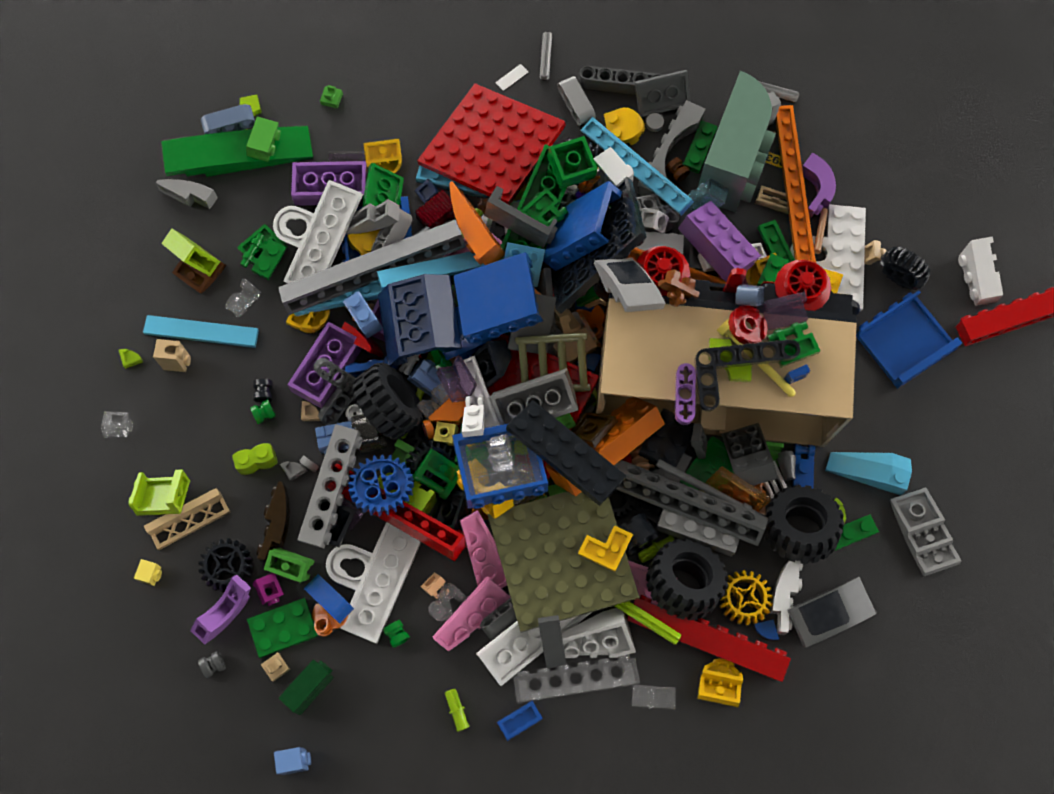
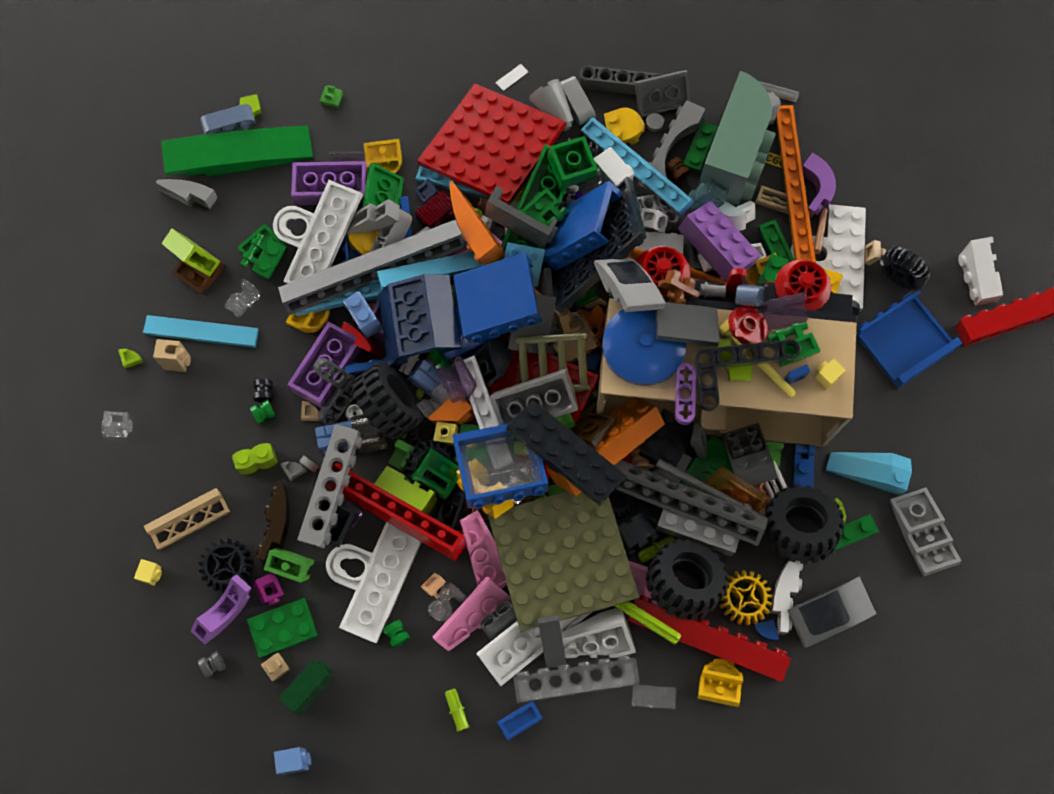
(160, 494): lime panel -> none
(263, 139): bright green brick -> none
(322, 618): orange plate -> none
(329, 598): blue beam -> none
(399, 480): blue gear -> none
(428, 429): orange tile -> none
(473, 417): white hinge -> none
(501, 453): clear leg -> none
(545, 55): light grey axle -> none
(553, 102): none -> light grey cone
(587, 185): orange plate -> none
(606, 554): yellow plate -> none
(635, 353): none -> blue dish
(687, 324): none -> dark grey tile
(712, 290): none -> light grey pin
(739, 215): none -> white brick
(787, 464): dark grey cone -> none
(829, 373): none -> light yellow plate

